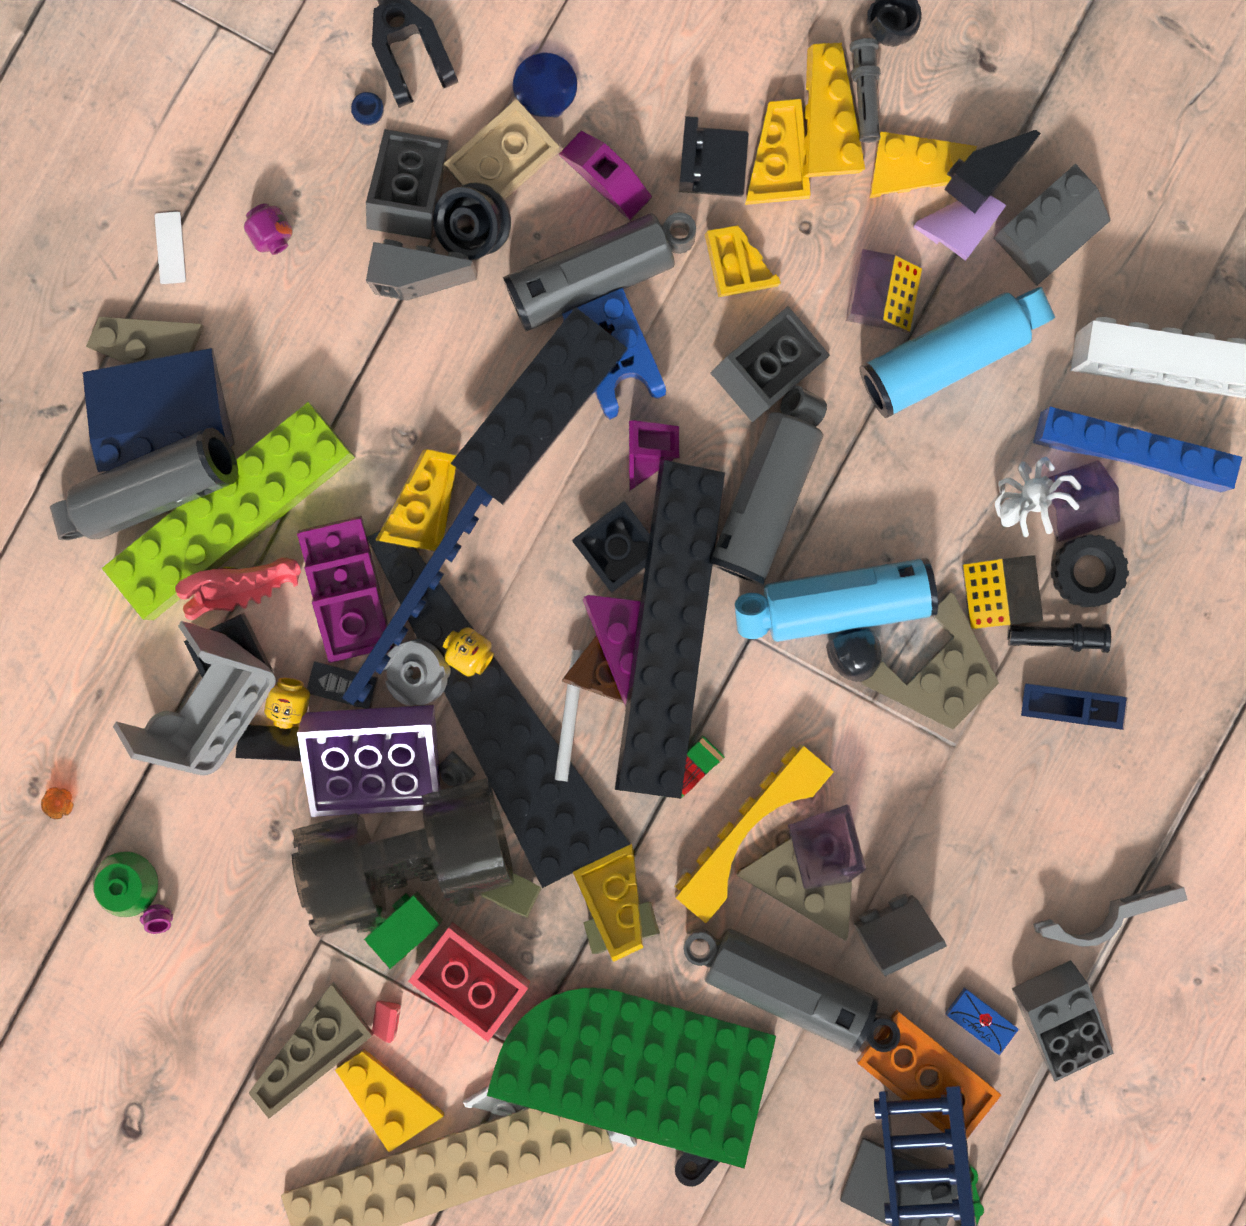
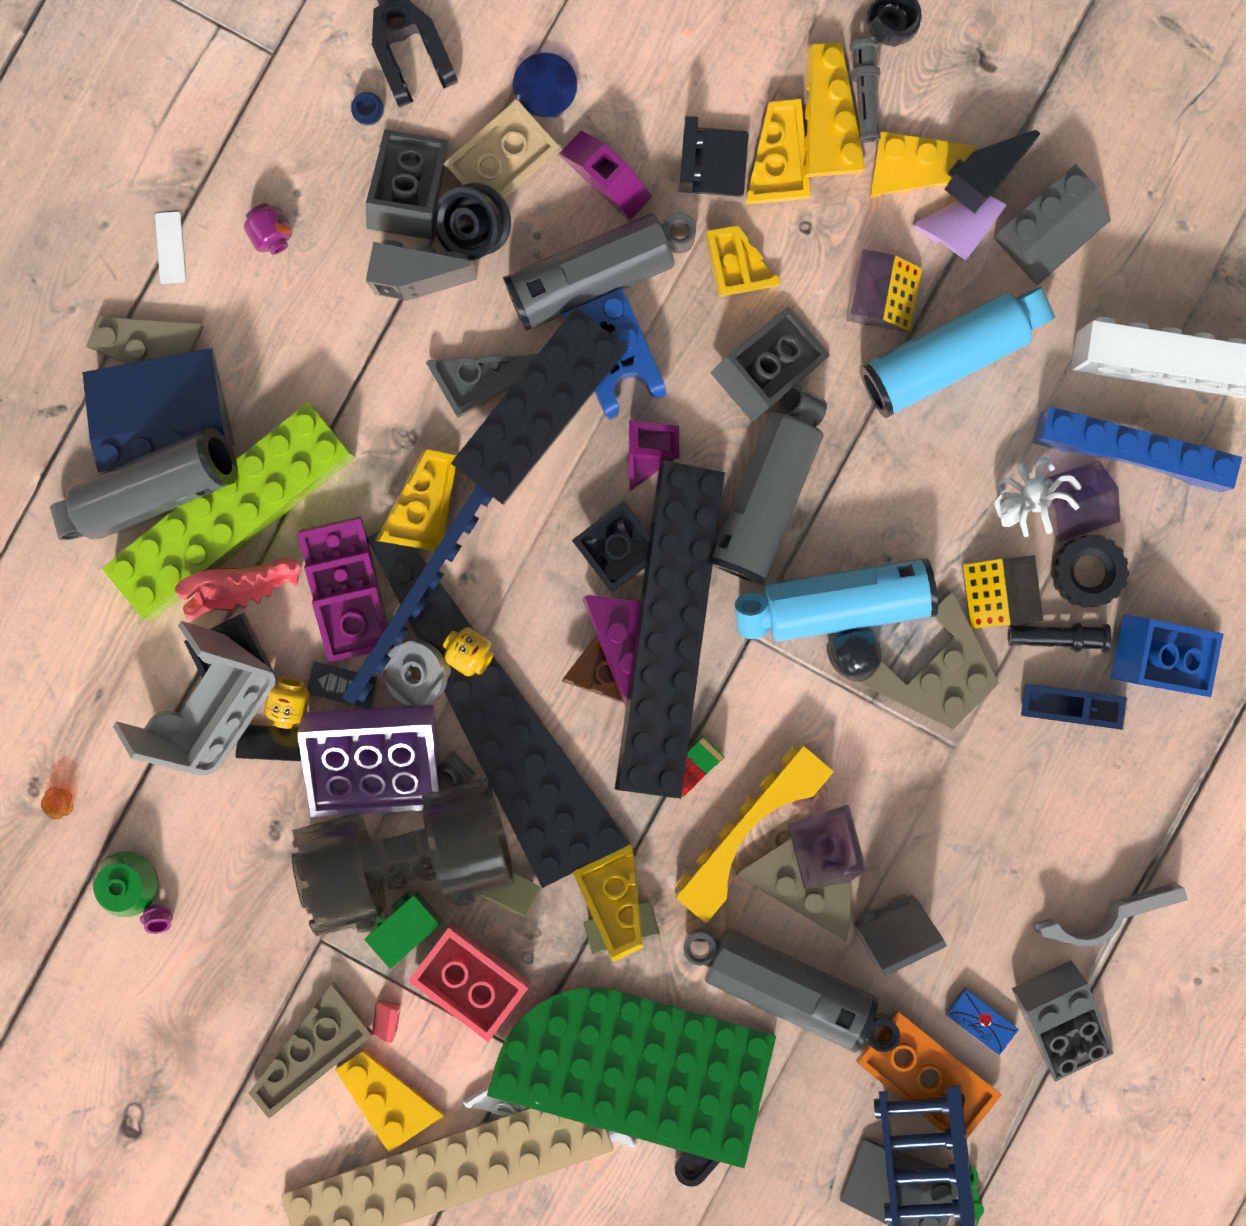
(476, 381): none -> dark grey wing
(568, 726): white bar -> none
(1166, 655): none -> blue slope

